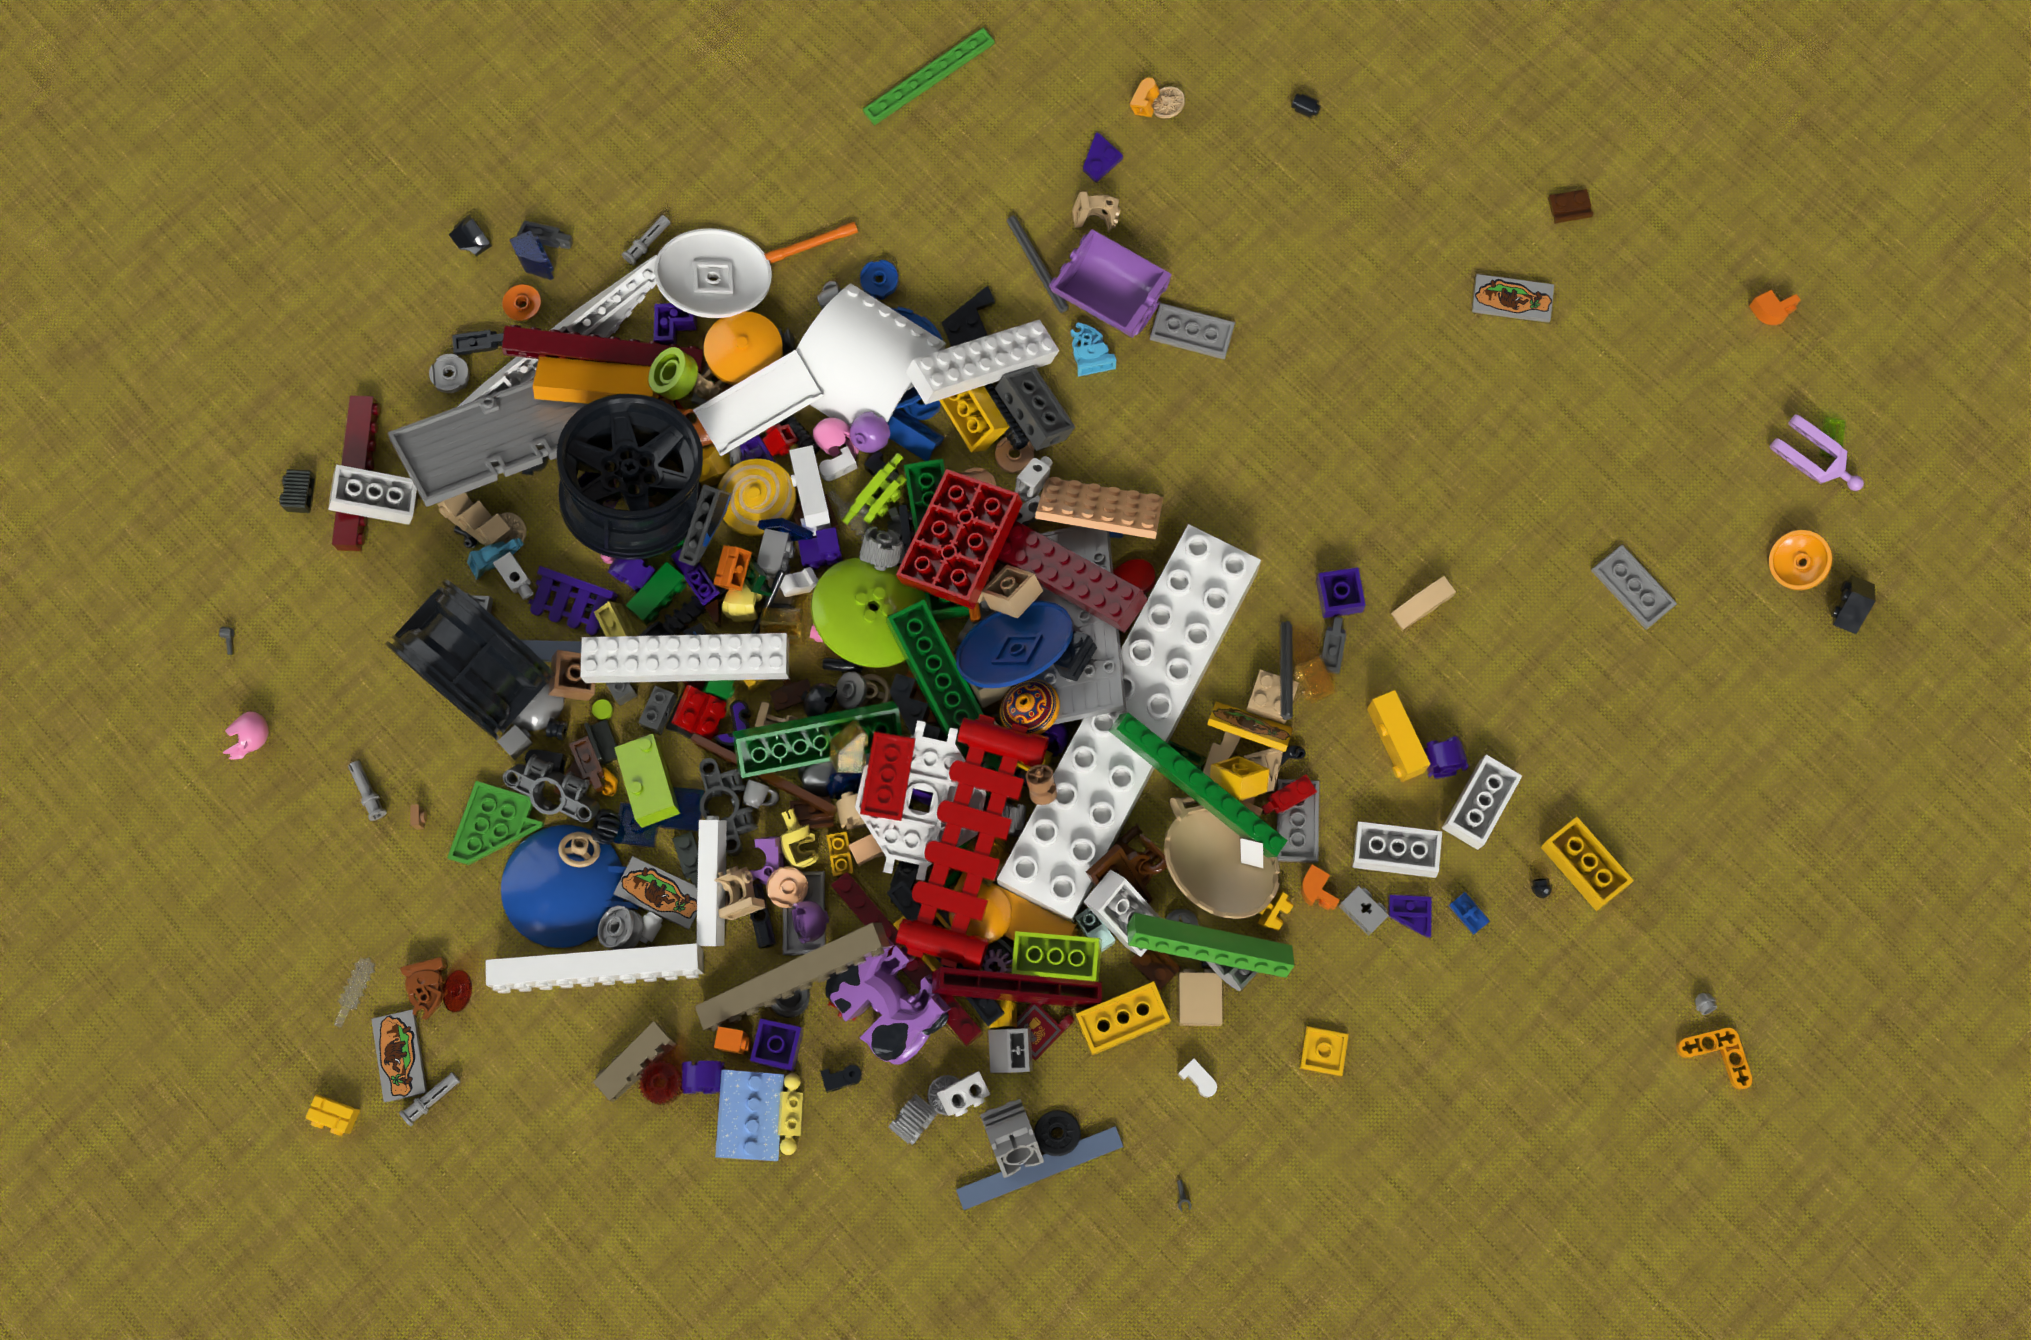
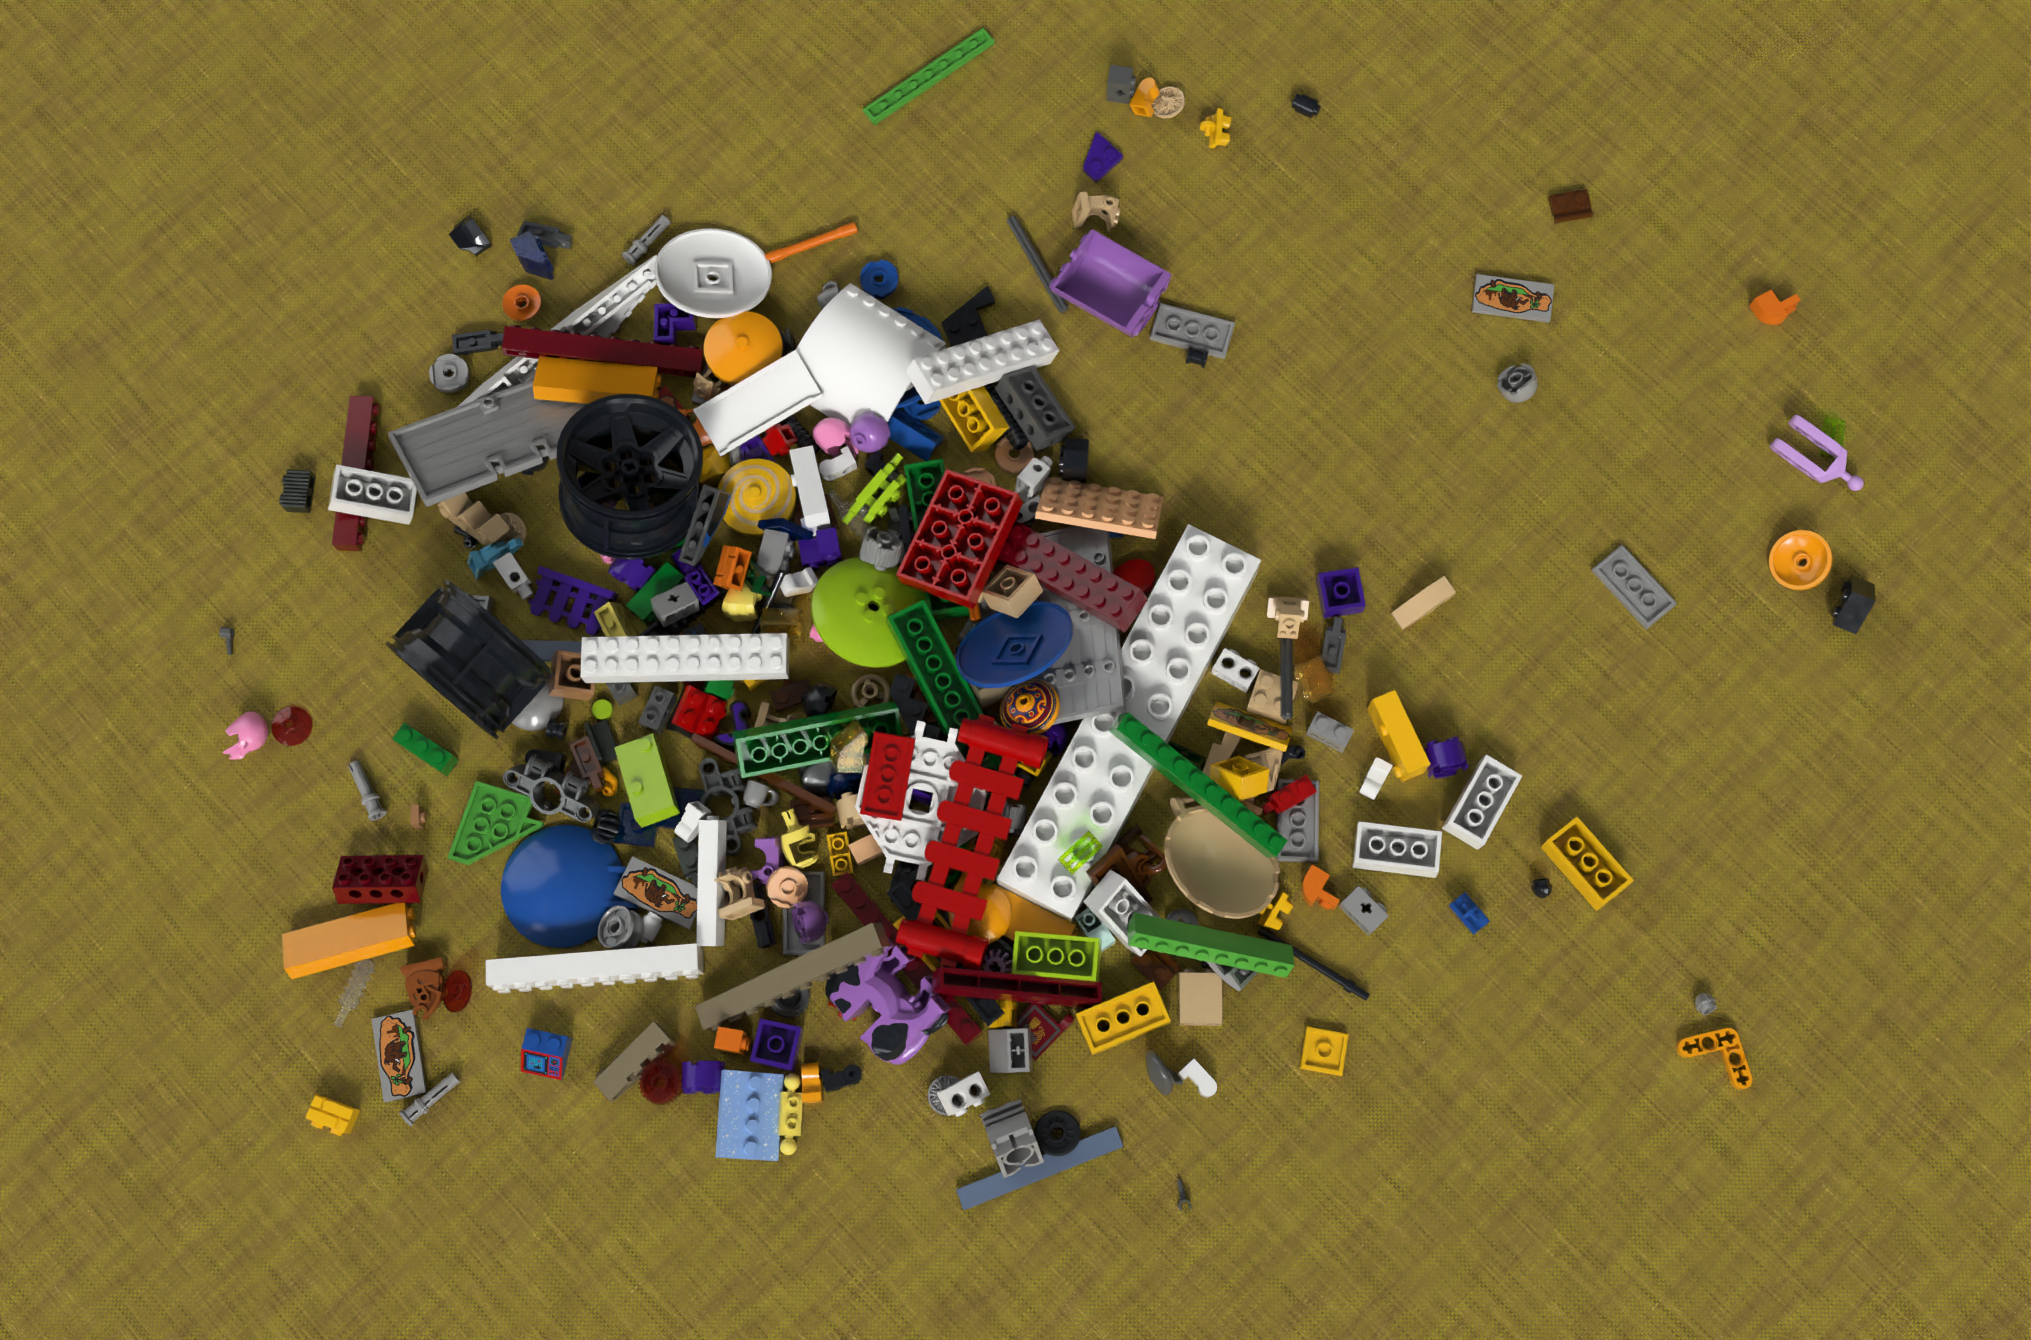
(299, 730): none -> clear red dish
(348, 939): none -> light orange brick
(380, 879): none -> dark red brick
(425, 749): none -> green brick
(515, 741): light grey brick -> none
(545, 1053): none -> blue slope
(579, 847): tan piece -> none
(673, 374): lime piece -> none
(675, 604): none -> light grey brick
(689, 825): none -> white leg
(714, 611): reddish brown slope -> none
(811, 1083): none -> light orange leg
(840, 665): black axle -> none
(851, 690): light grey wheel -> none
(912, 1118): light grey brick -> none
(1041, 784): medium nougat wheel -> none
(1067, 865): none -> clear neon green tile
(1074, 460): none -> black brick
(1076, 656): black brick -> none
(1092, 353): medium azure piece -> none
(1120, 84): none -> dark grey brick
(1161, 1075): none -> dark grey piece
(1197, 357): none -> black bush
(1213, 128): none -> yellow hips
(1232, 674): none -> white brick
(1251, 853): white sticker -> none
(1288, 613): none -> tan tile
(1330, 732): none -> light grey brick
(1349, 985): none -> black bar
(1375, 778): none -> white leg
(1412, 912): dark purple wing -> none
(1518, 383): none -> light grey cylinder

